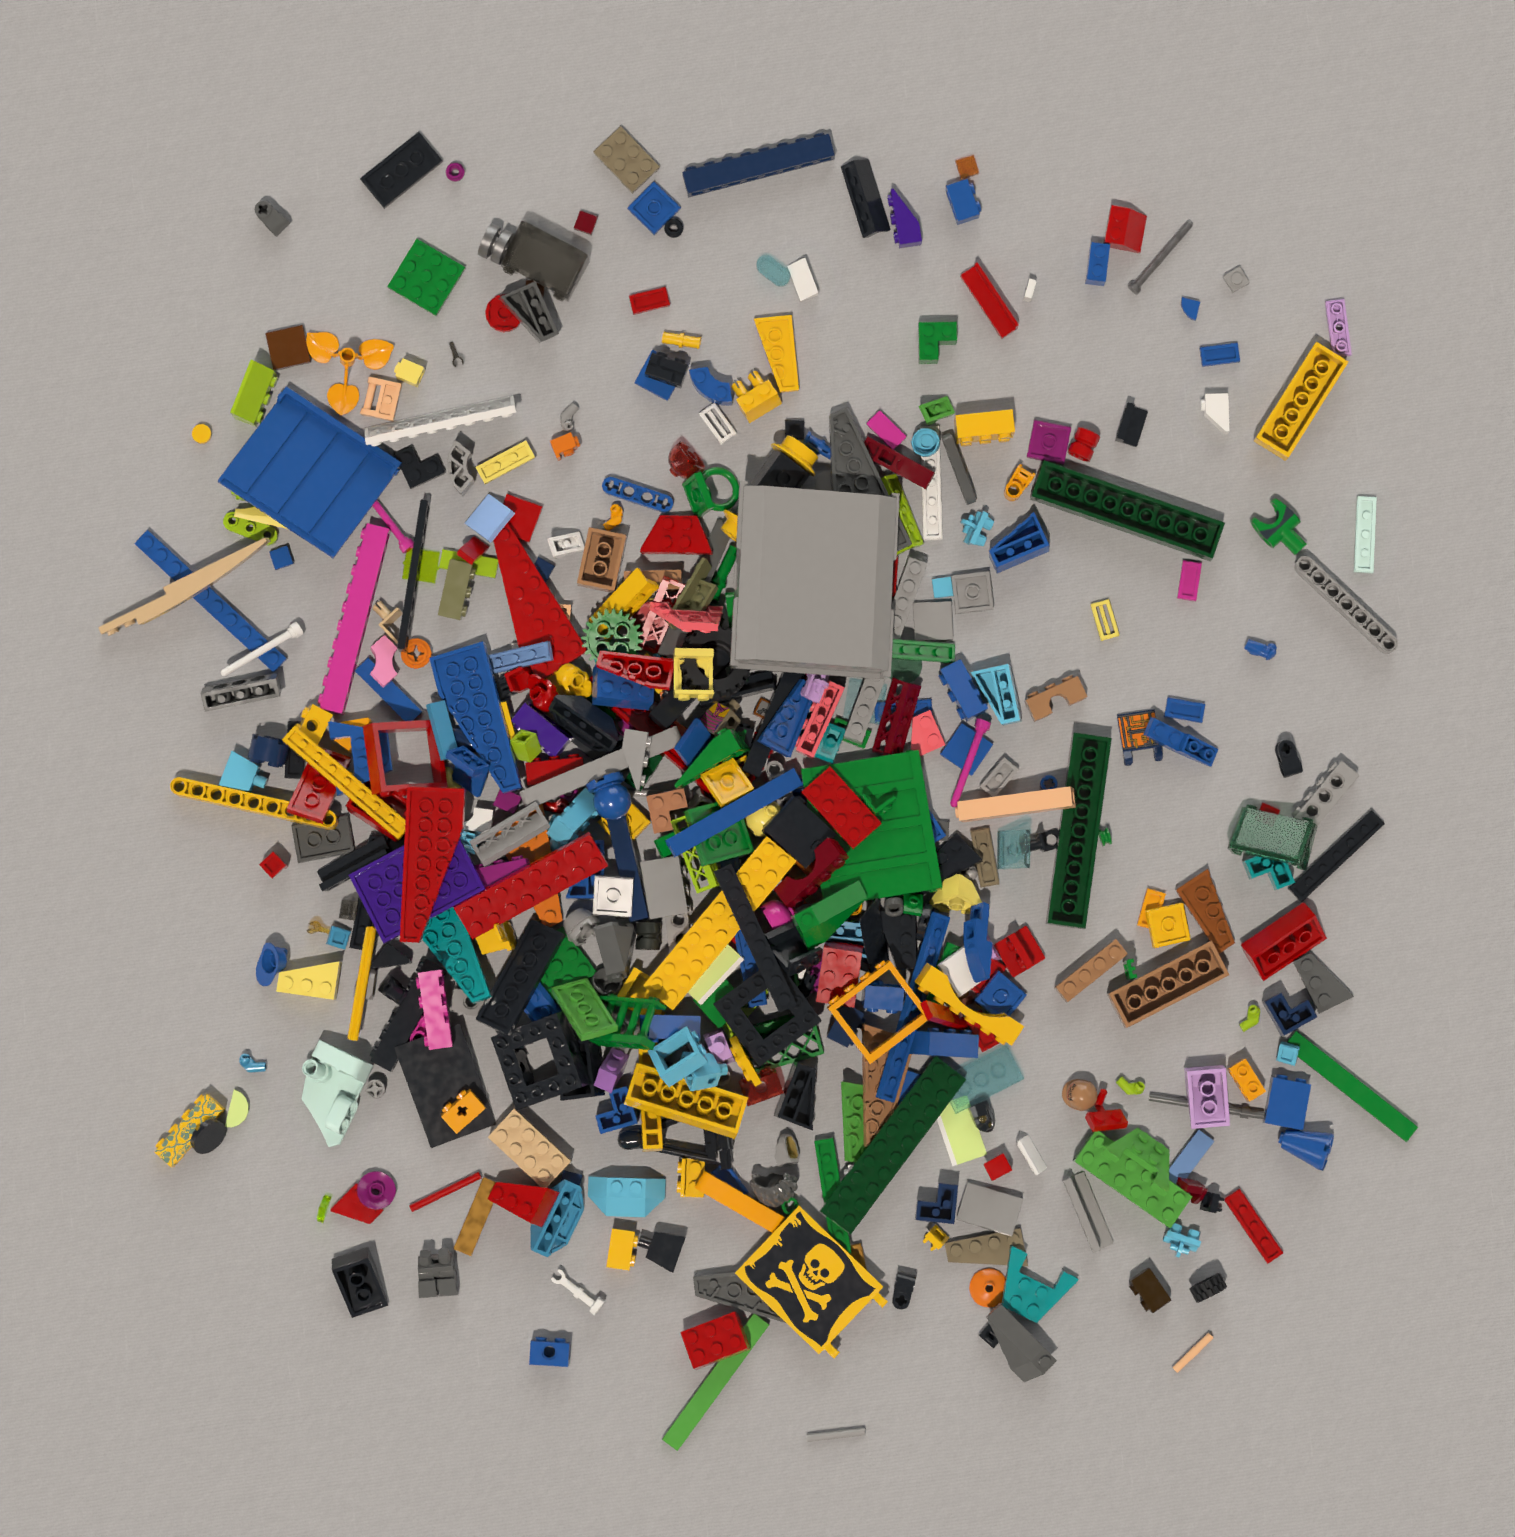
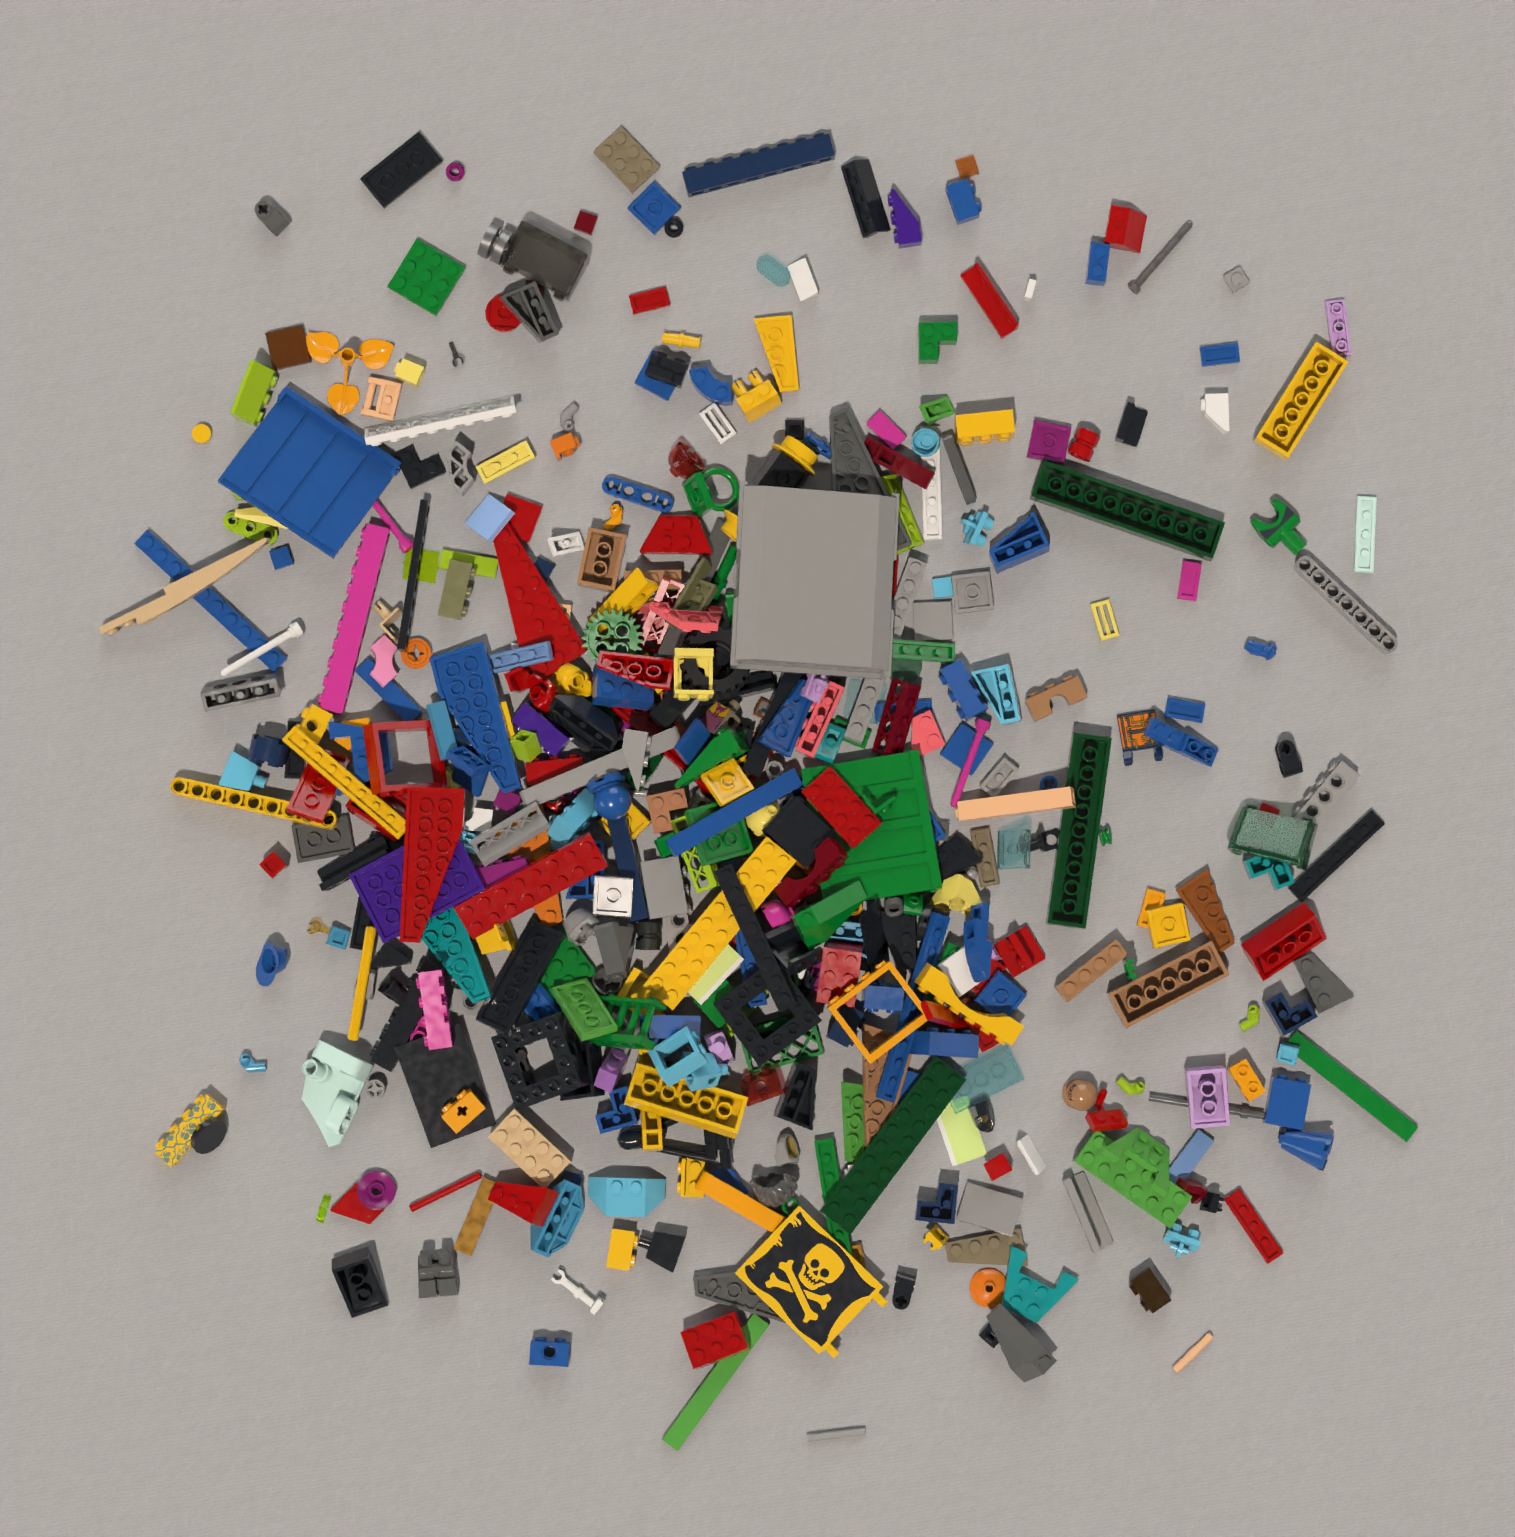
(238, 1110): yellowish green tile -> none
(312, 981): light yellow wedge -> none
(348, 910): clear smoke plate -> none
(472, 550): red tile -> none
(503, 689): black tile -> none
(744, 1062): yellow plate -> none
(1020, 480): light orange piece -> none
(1190, 307): blue tile -> none
(1208, 1287): black tyre -> none

